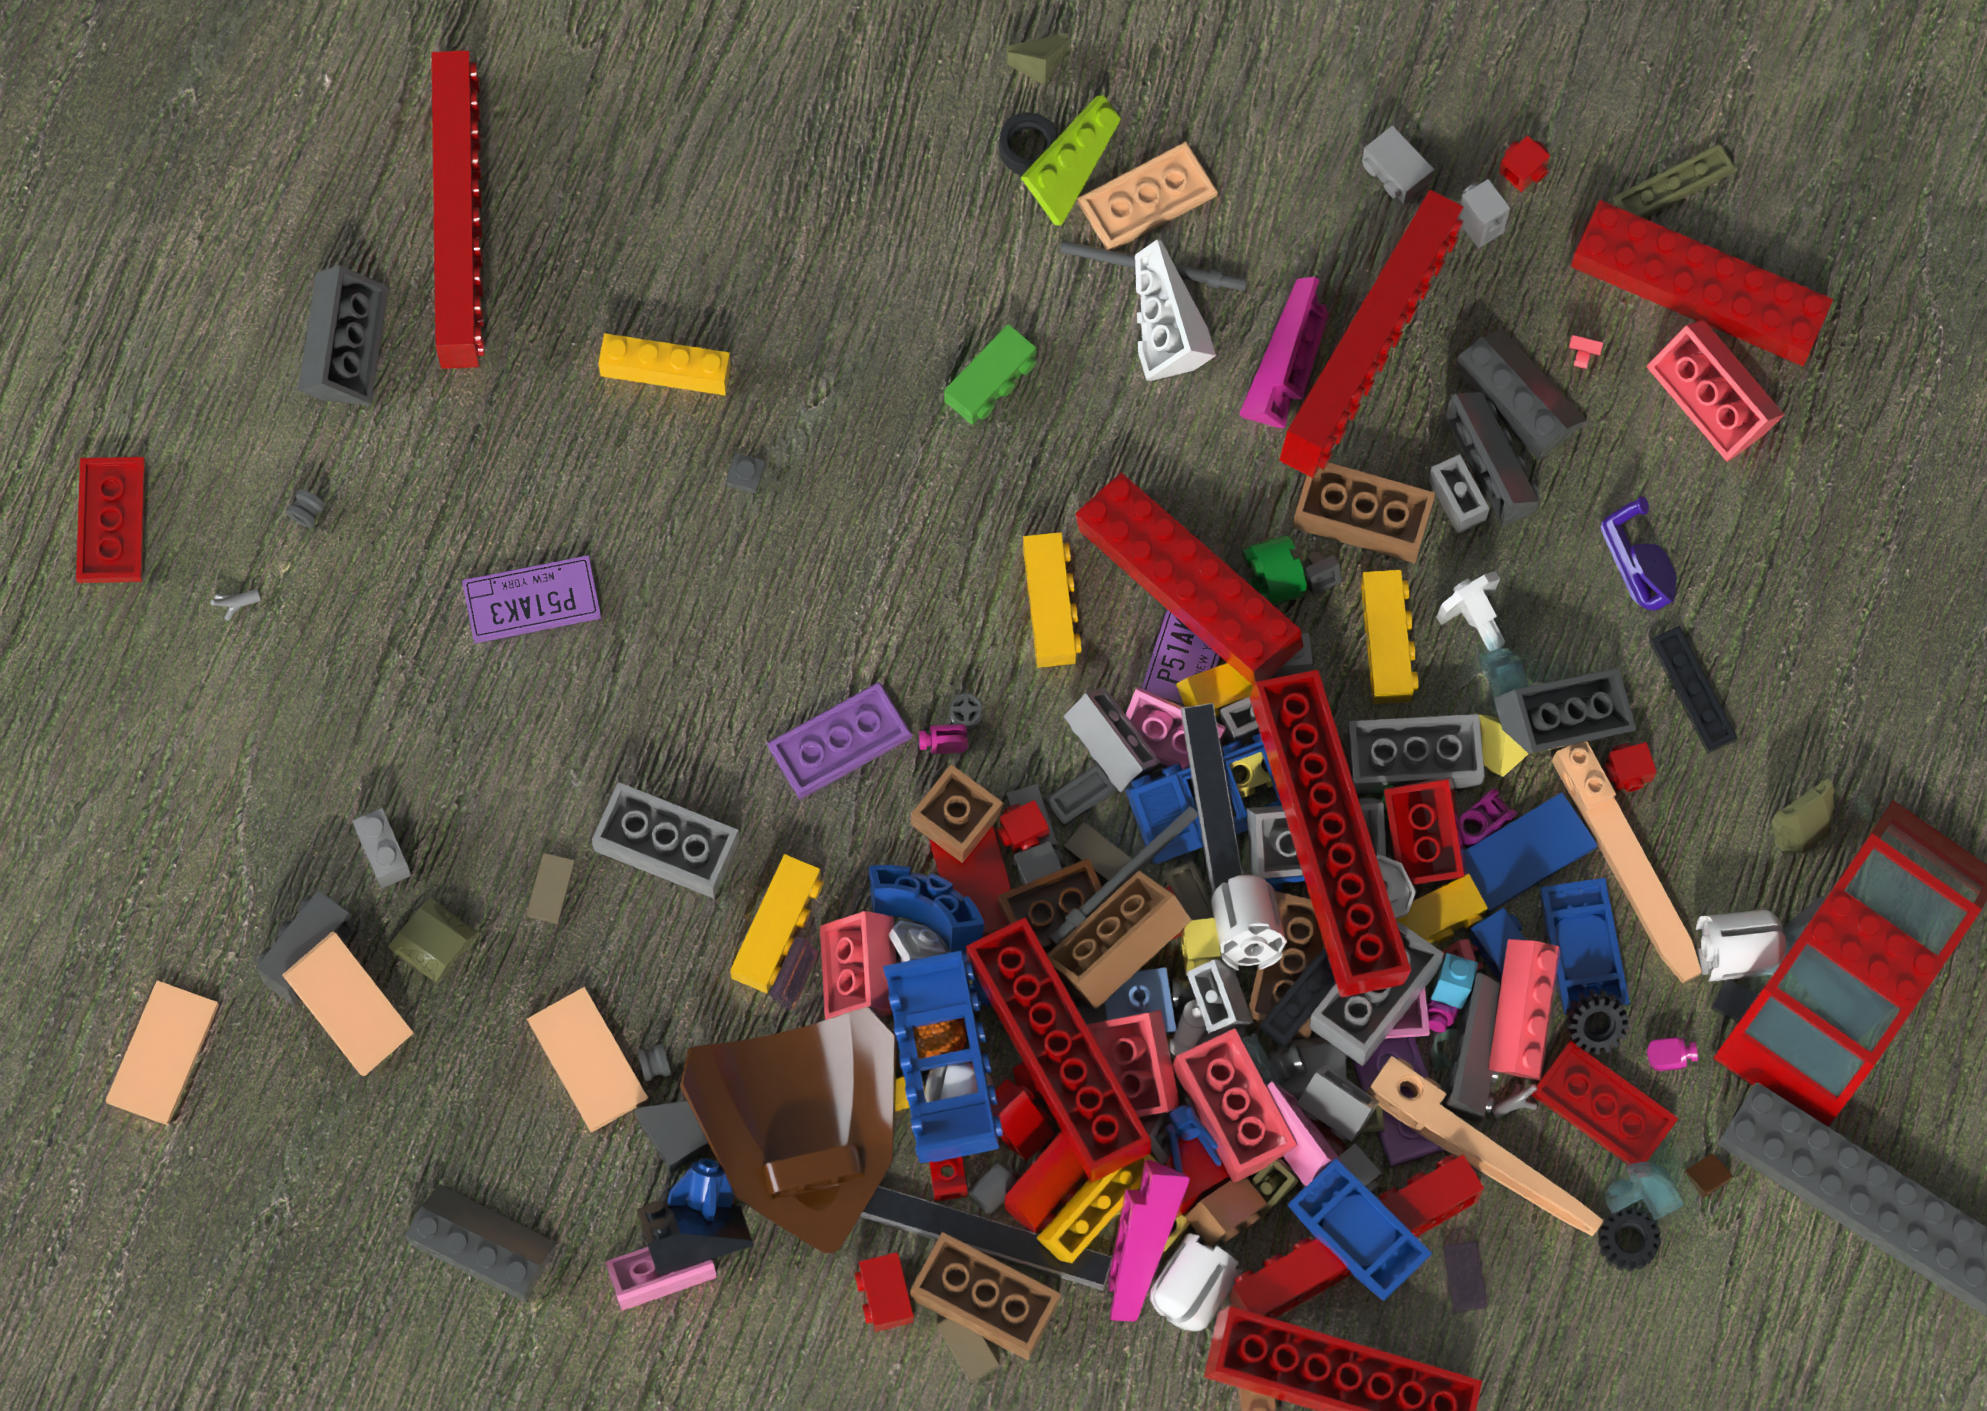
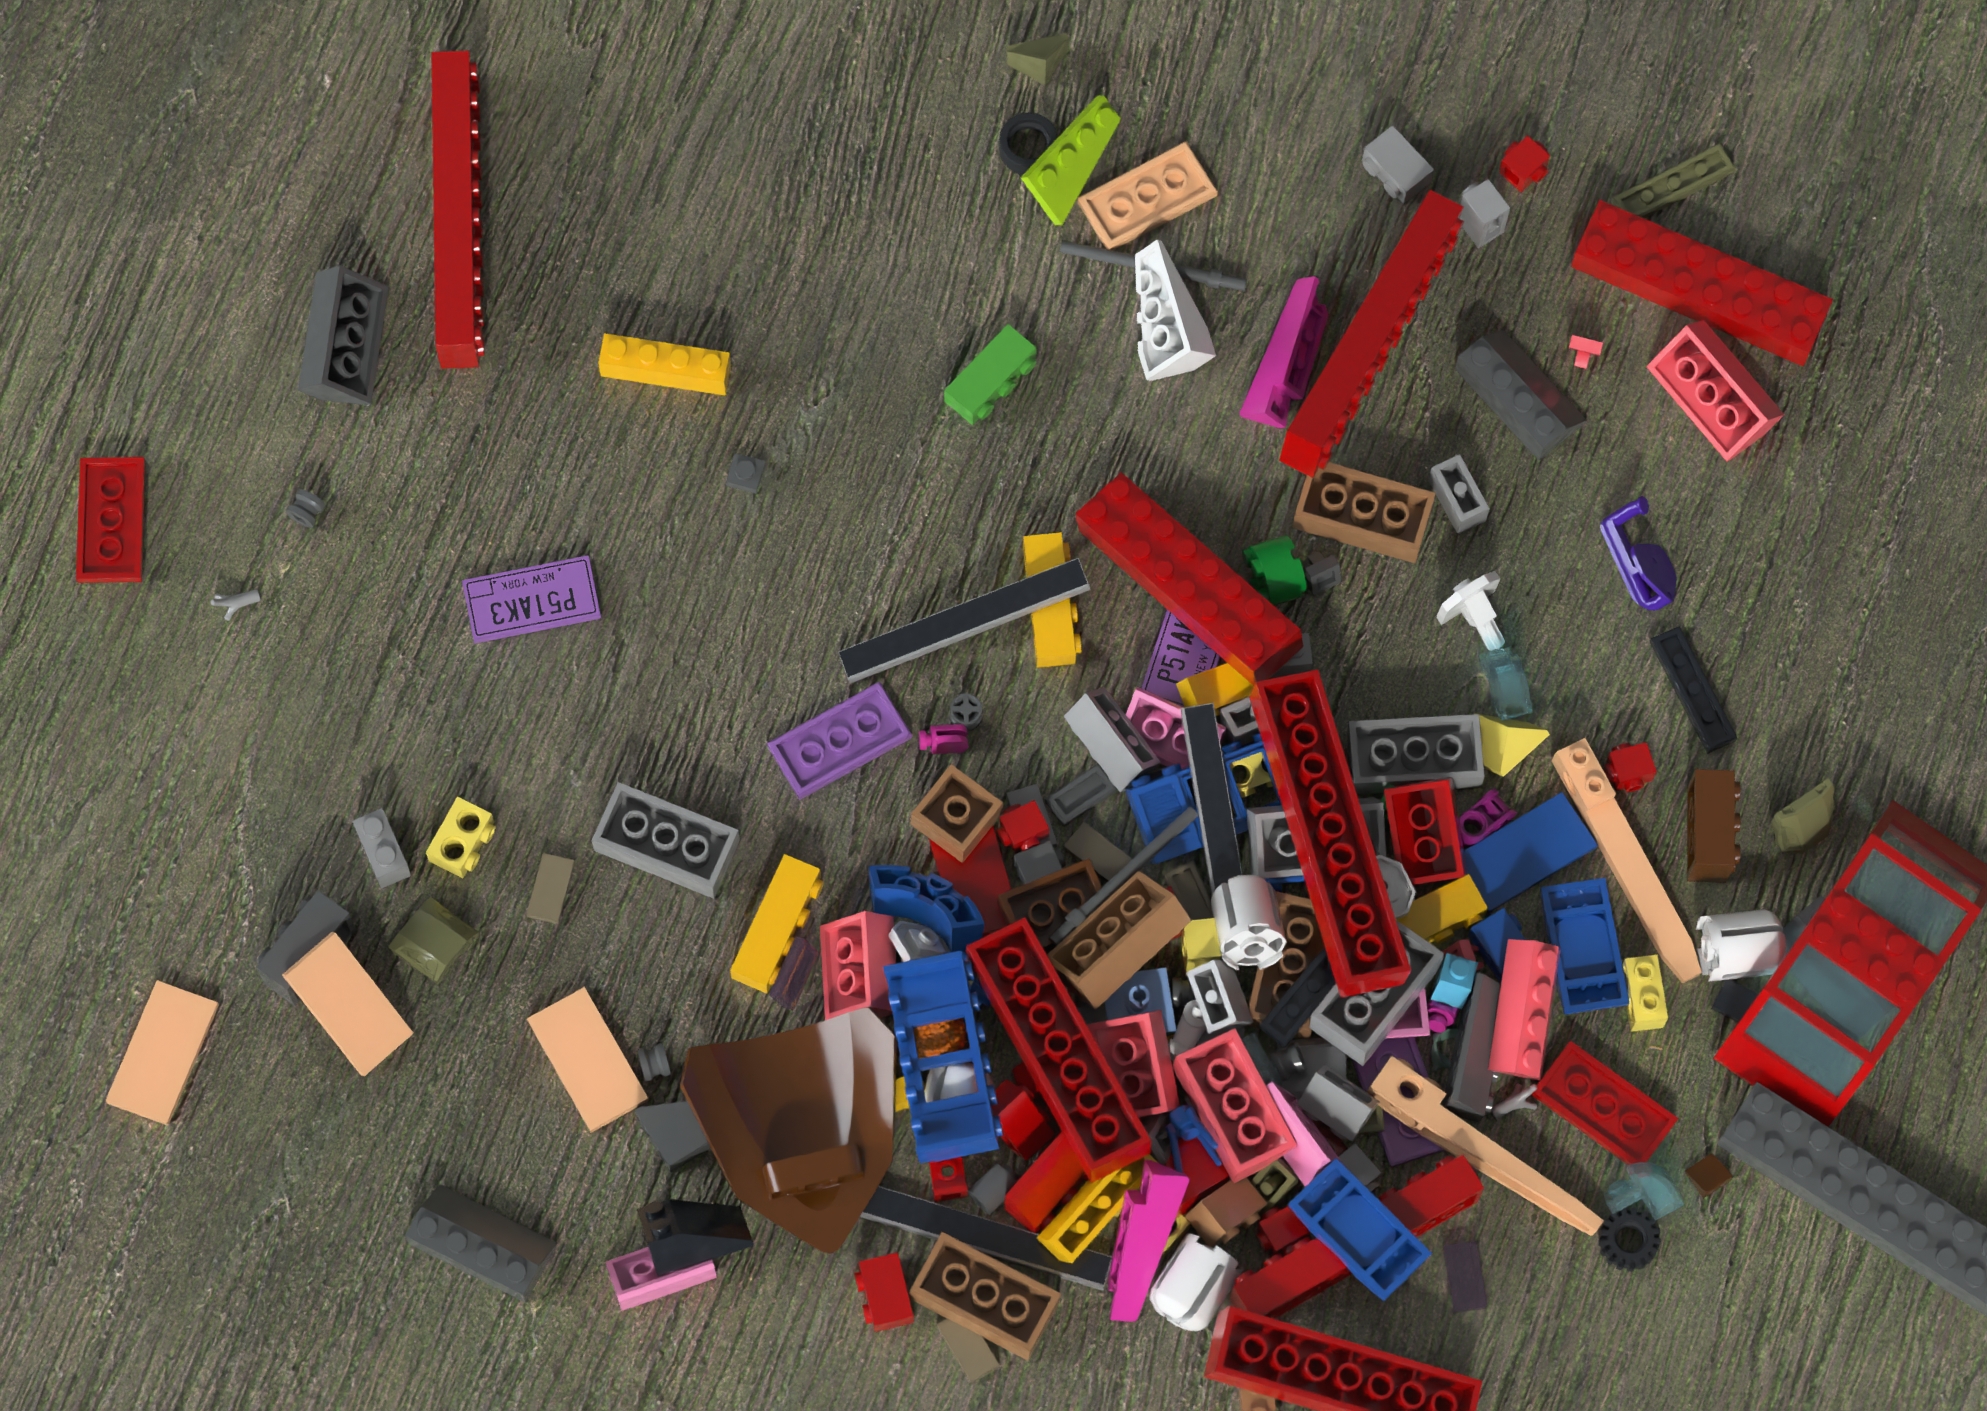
(453, 835): none -> light yellow brick
(704, 1189): blue brick -> none
(964, 620): none -> black tile
(1280, 1231): none -> red brick
(1387, 637): yellow brick -> none
(1491, 457): dark grey slope -> none
(1566, 711): dark grey slope -> none
(1588, 1006): black tyre -> none
(1645, 993): none -> light yellow brick
(1670, 1053): dark pink arm -> none
(1712, 825): none -> reddish brown brick

